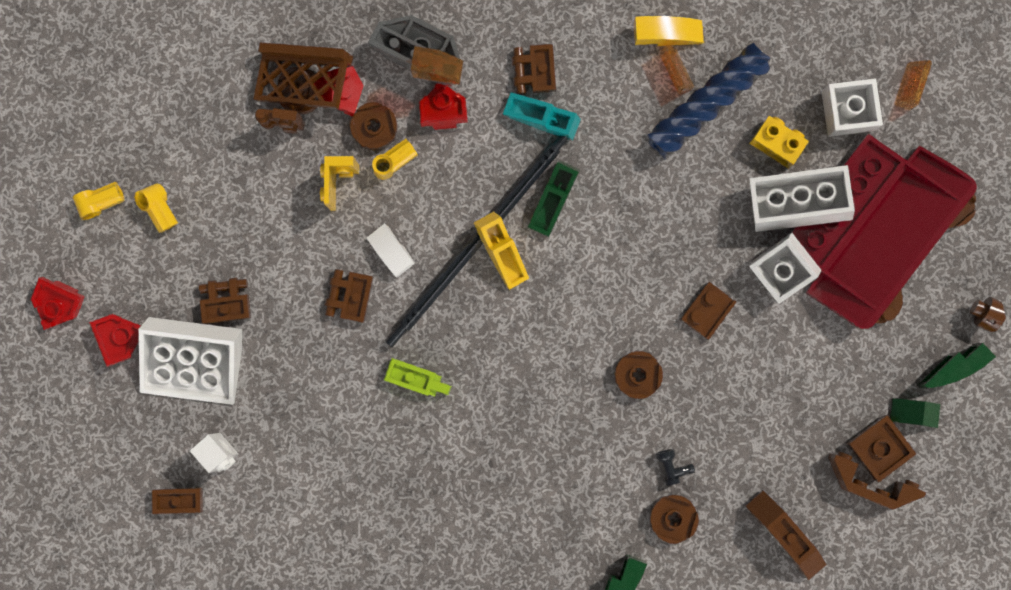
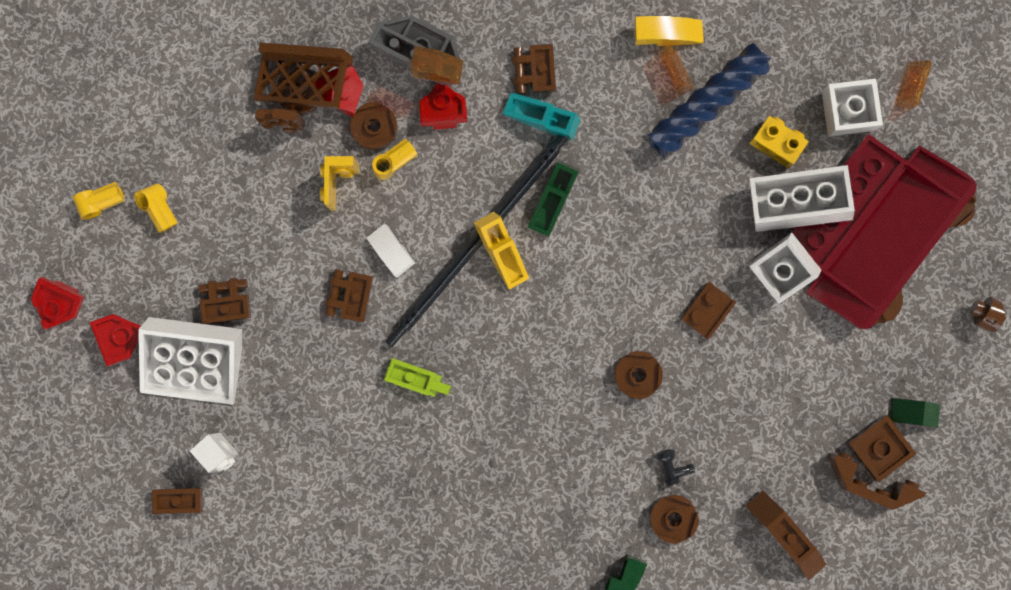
(958, 366): dark green slope -> none

